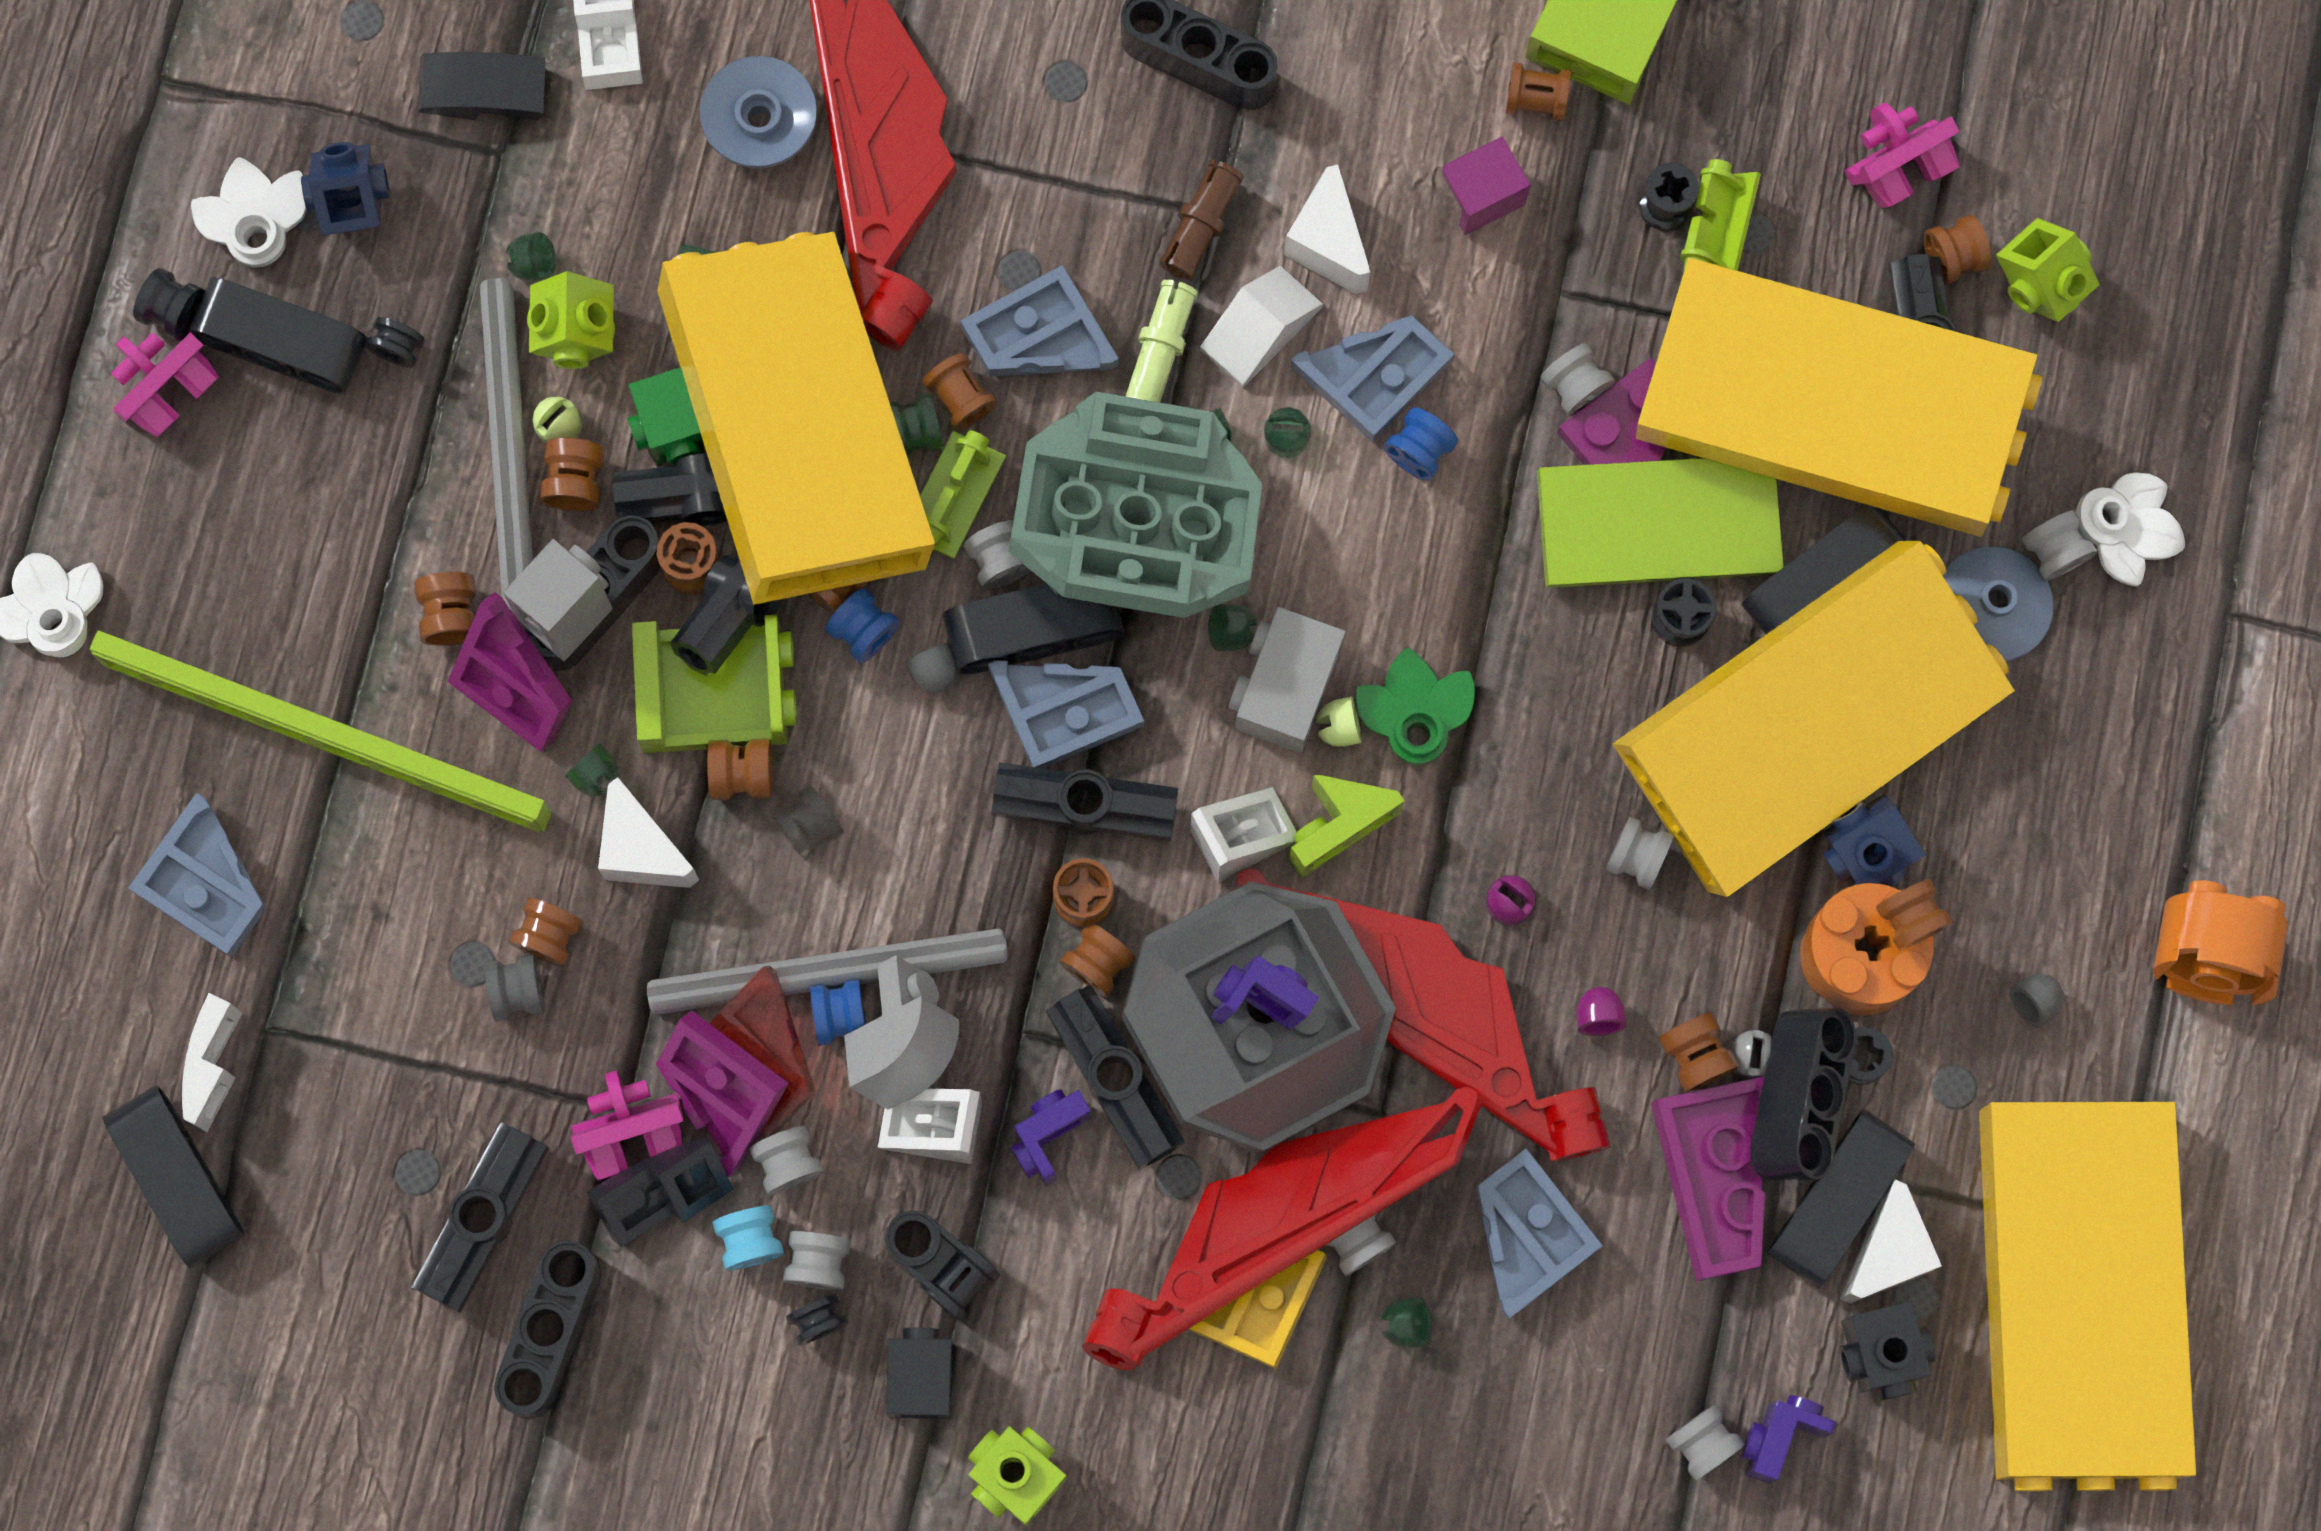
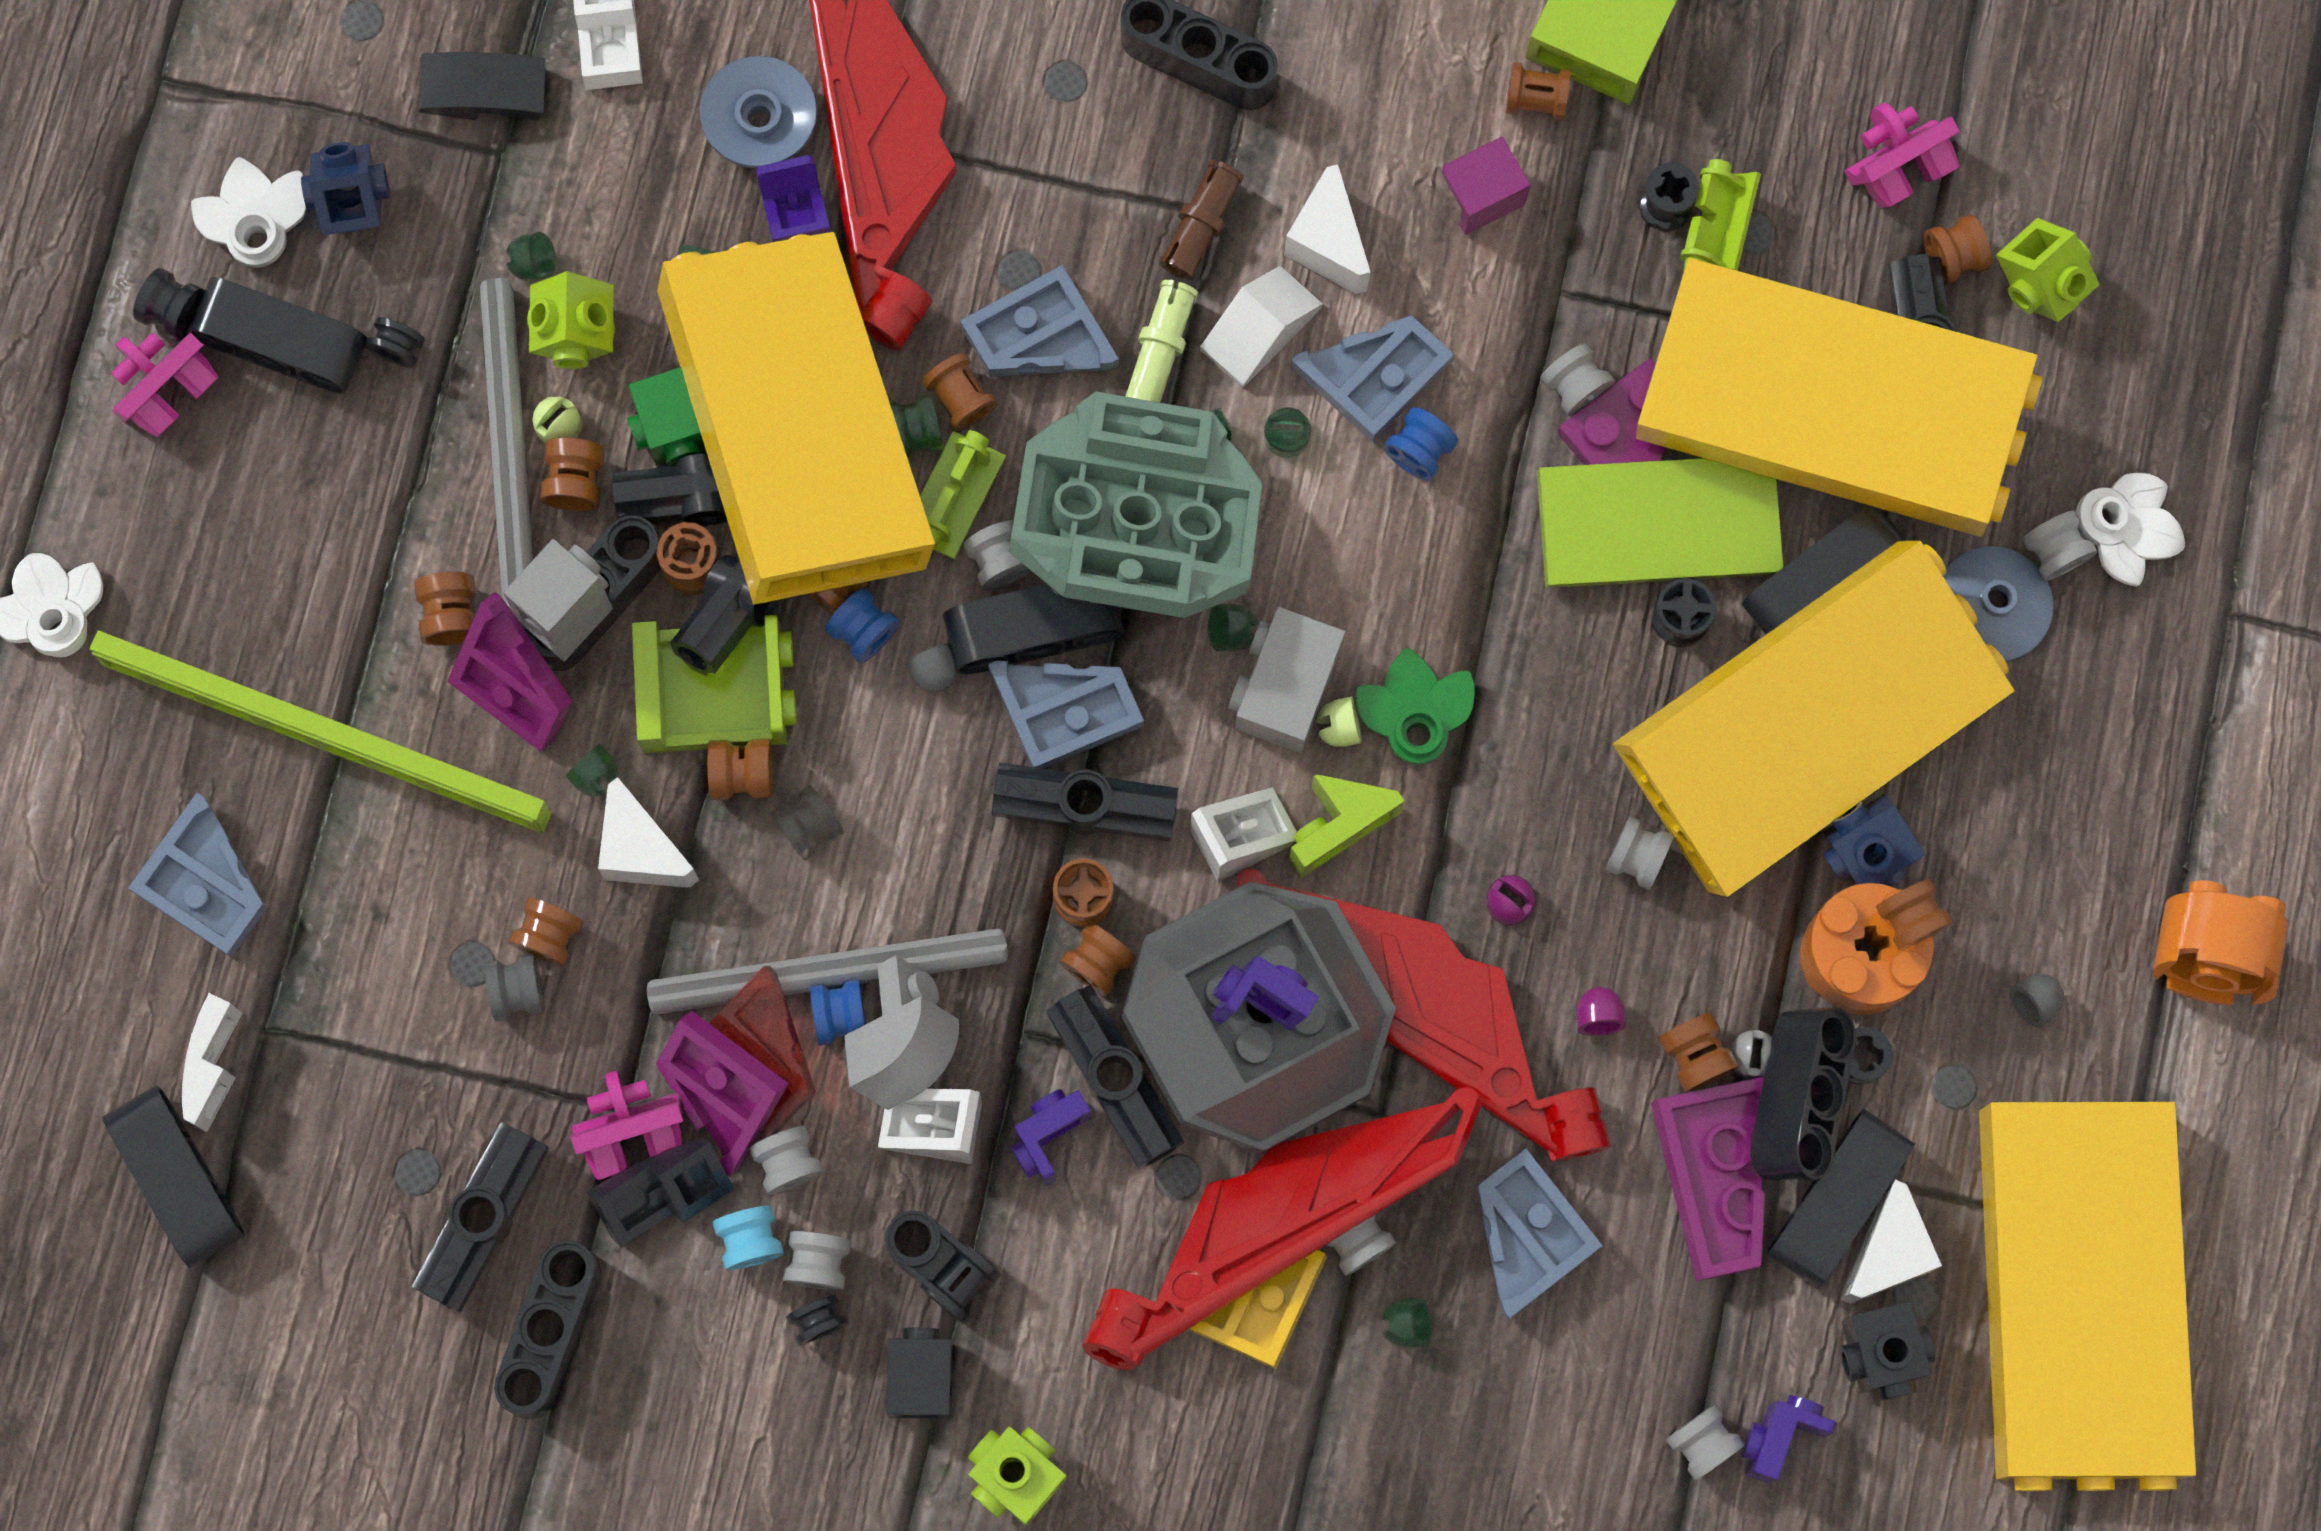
(792, 198): none -> dark purple bracket

